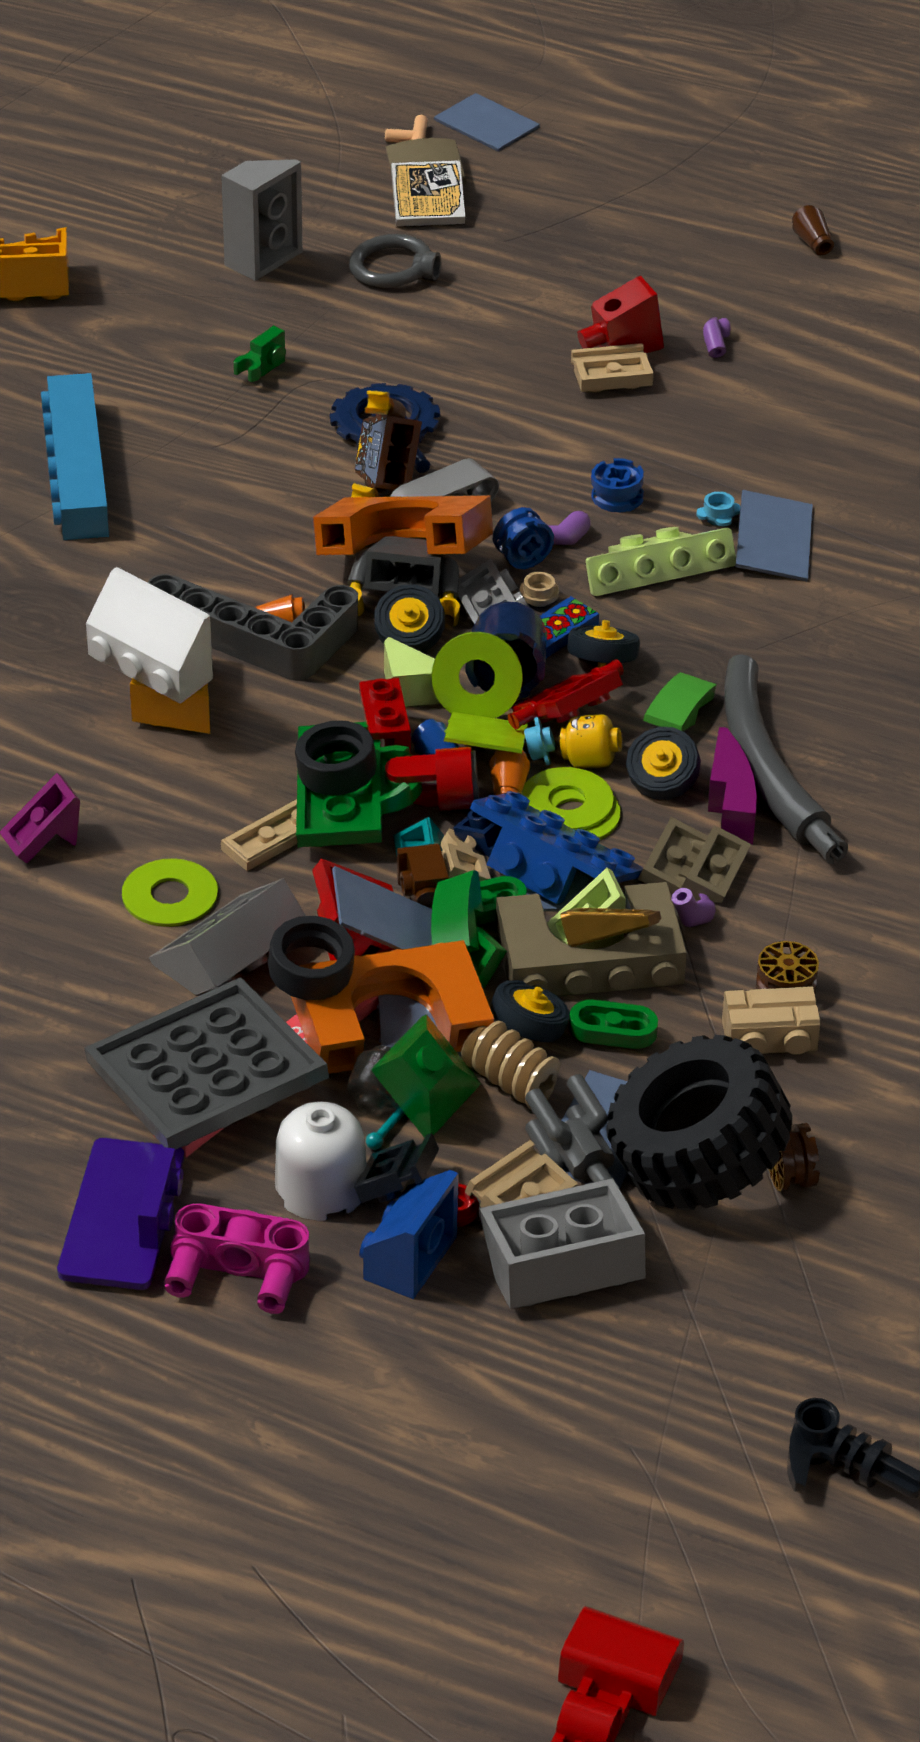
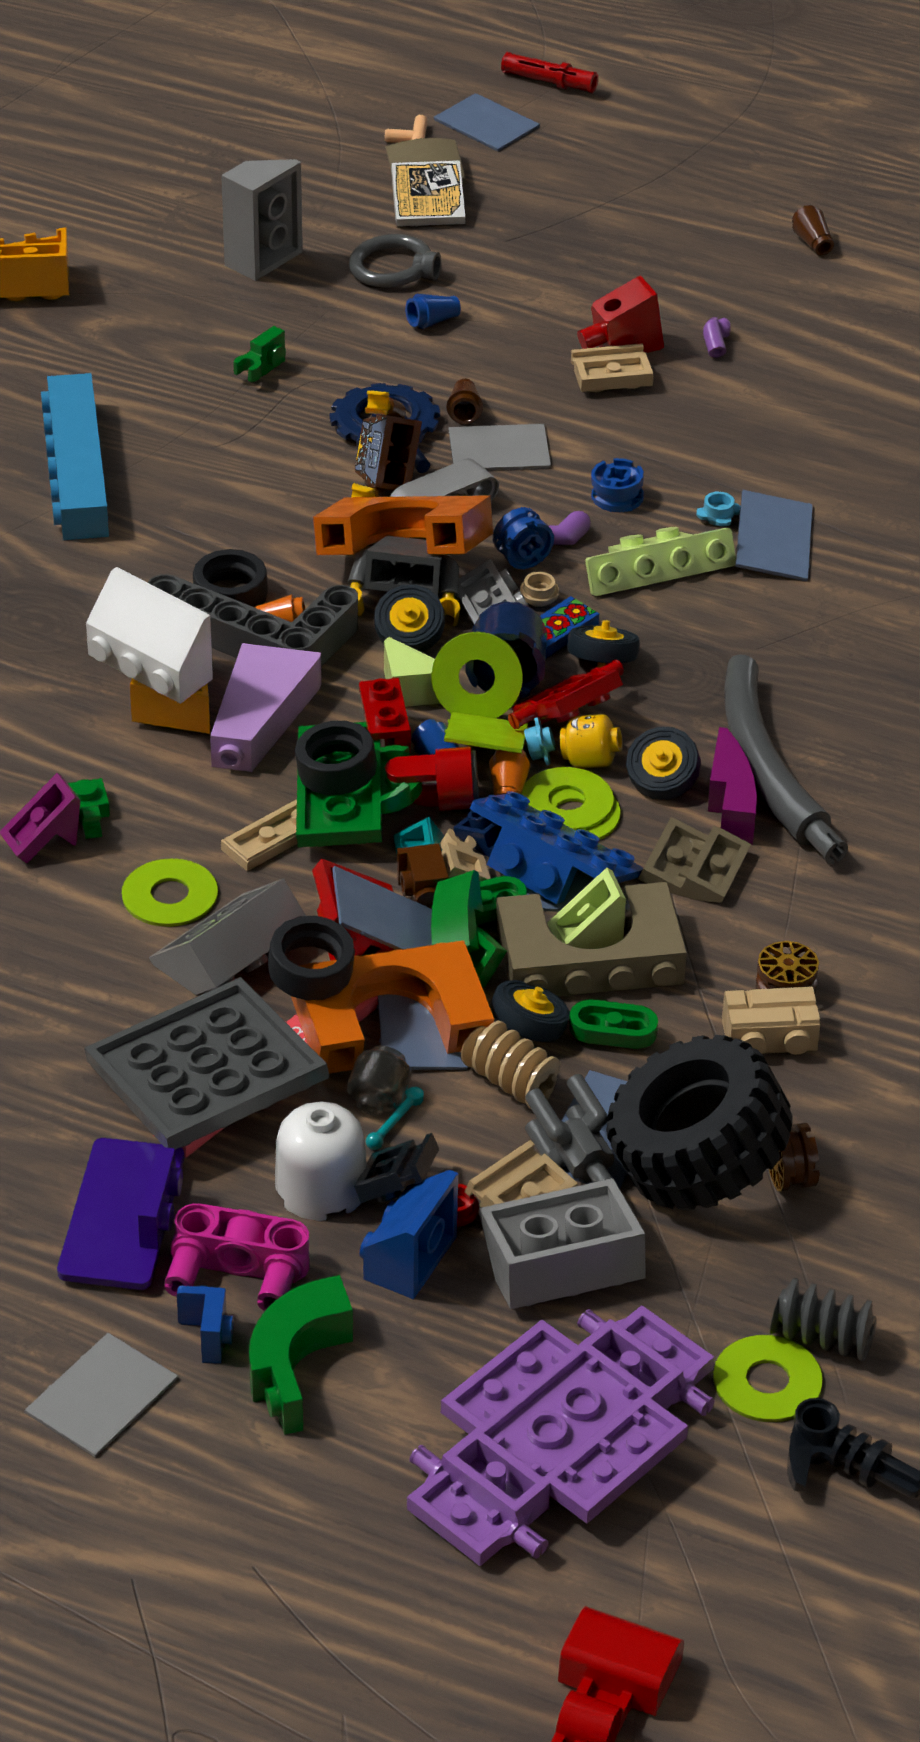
(93, 805): none -> green plate
(101, 1394): none -> light grey window
(207, 1308): none -> blue bracket
(233, 565): none -> black tyre
(261, 702): none -> lavender slope
(287, 1331): none -> green arch
(426, 1076): green slope -> none
(428, 310): none -> blue cone
(464, 402): none -> reddish brown cone
(501, 446): none -> light grey window
(558, 1426): none -> medium lavender piece
(561, 75): none -> red pin
(594, 924): pearl gold slope -> none
(679, 702): bright green slope -> none
(691, 911): medium lavender arm -> none
(742, 1398): none -> lime gear
(825, 1319): none -> dark grey piece

